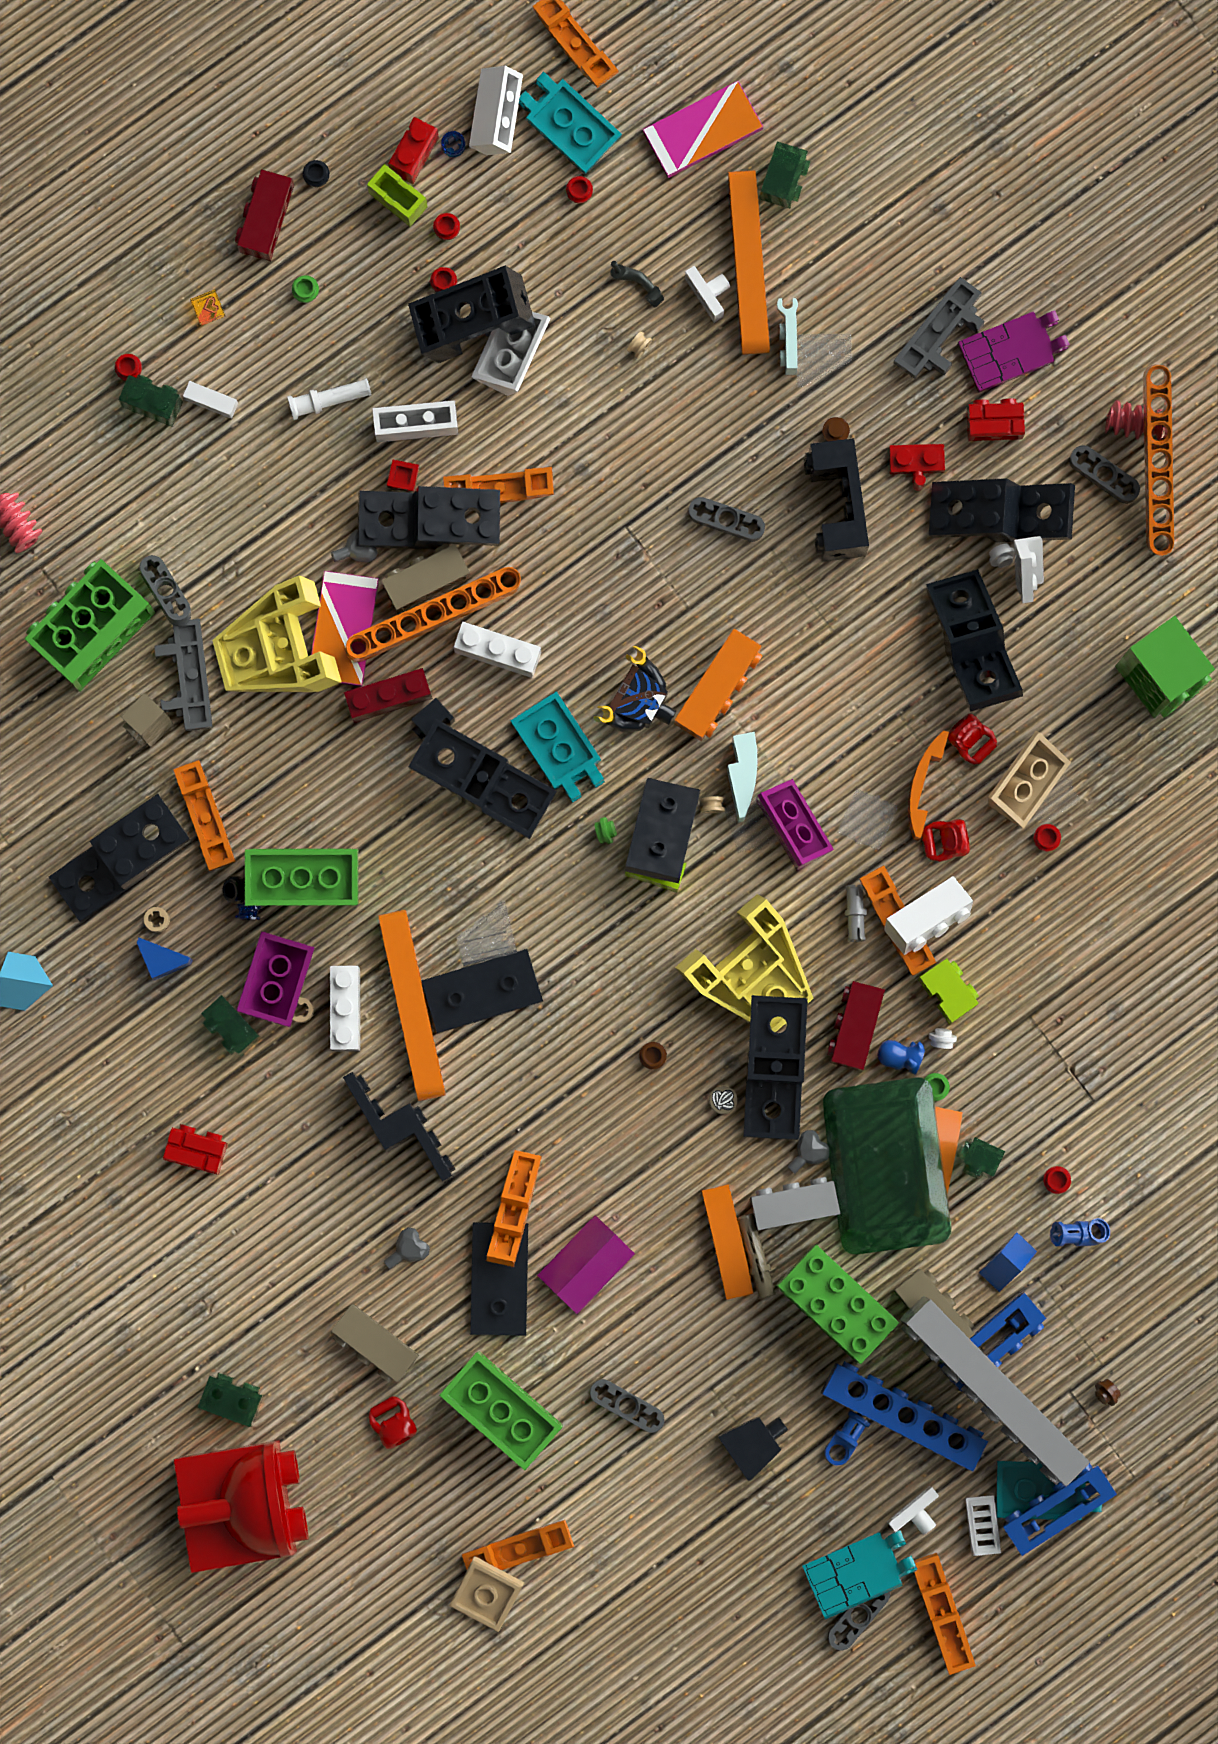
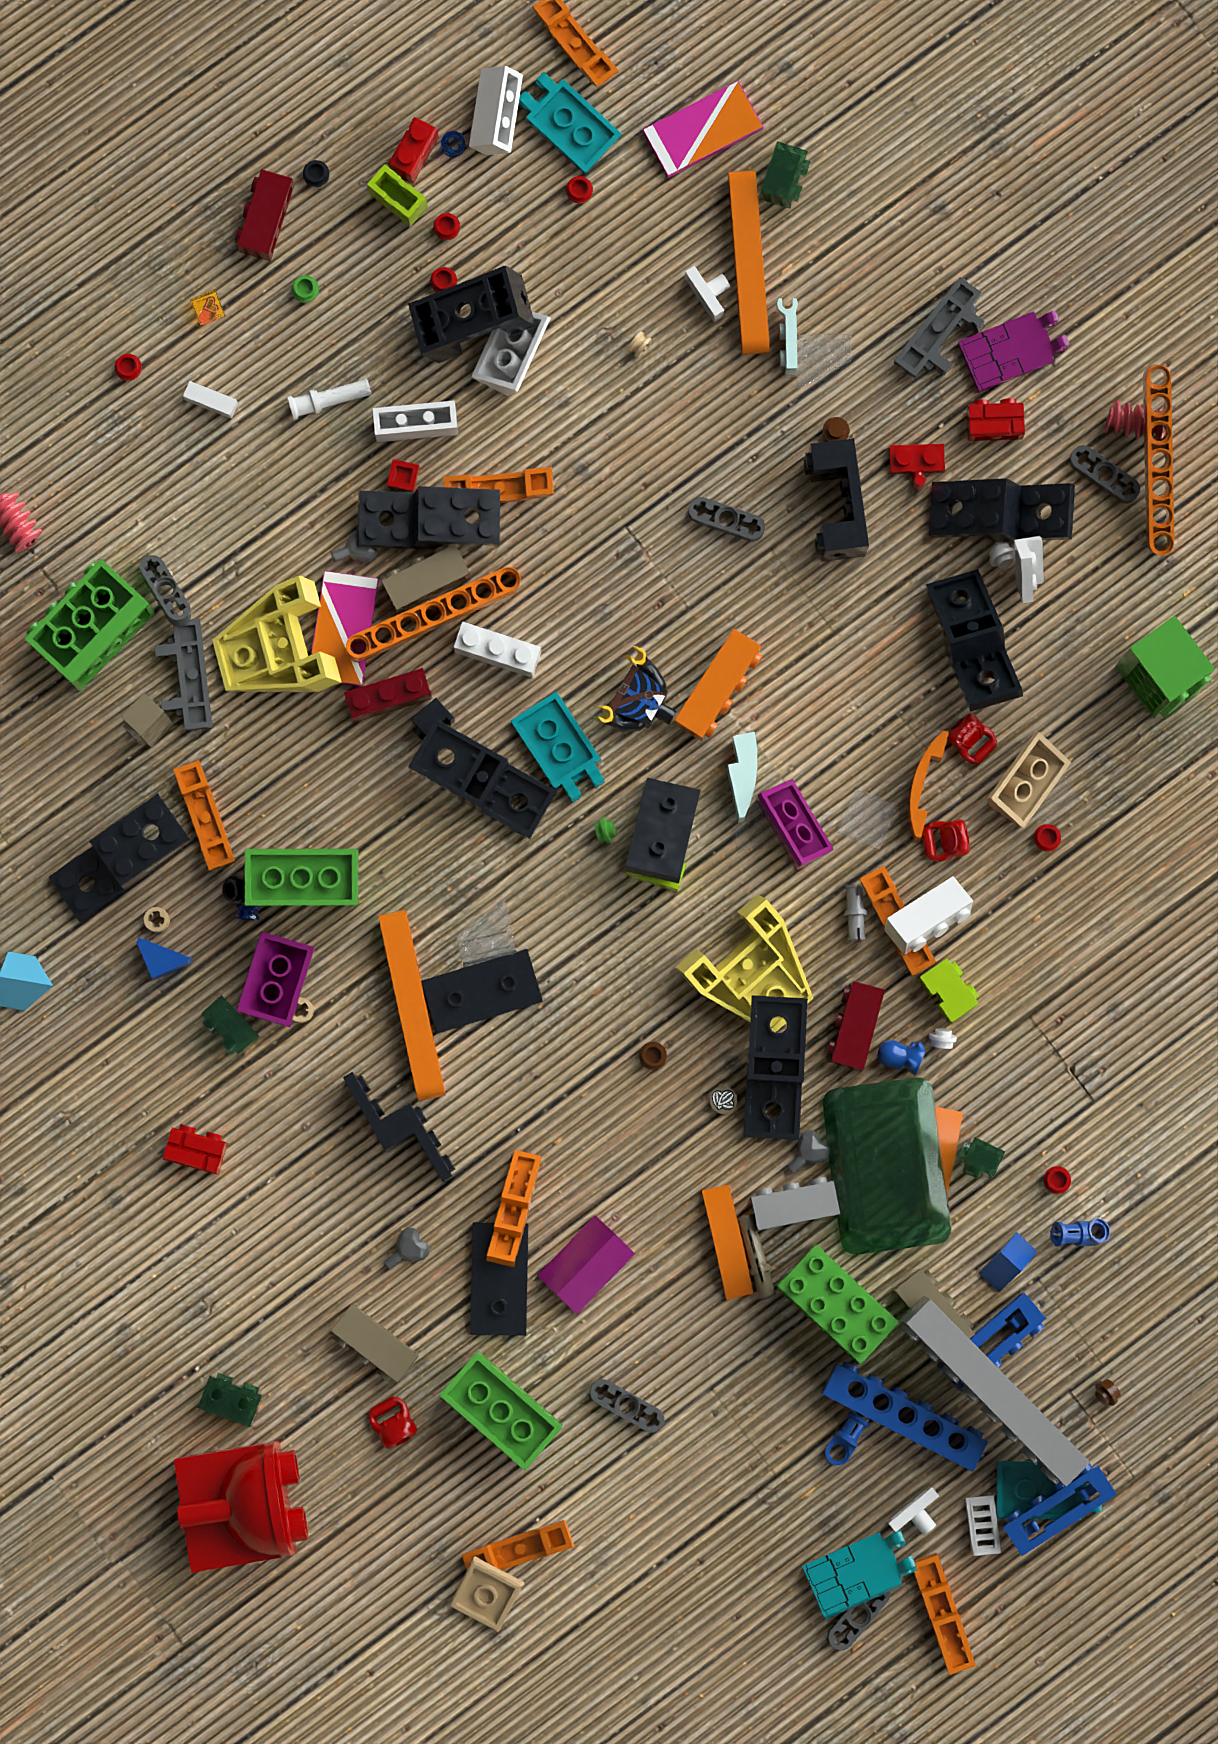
(150, 400): clear green brick -> none
(344, 1008): white brick -> none
(622, 272): pearl dark grey piece -> none
(712, 805): tan bush -> none
(753, 1444): black torso -> none
(939, 1085): bright green plate -> none

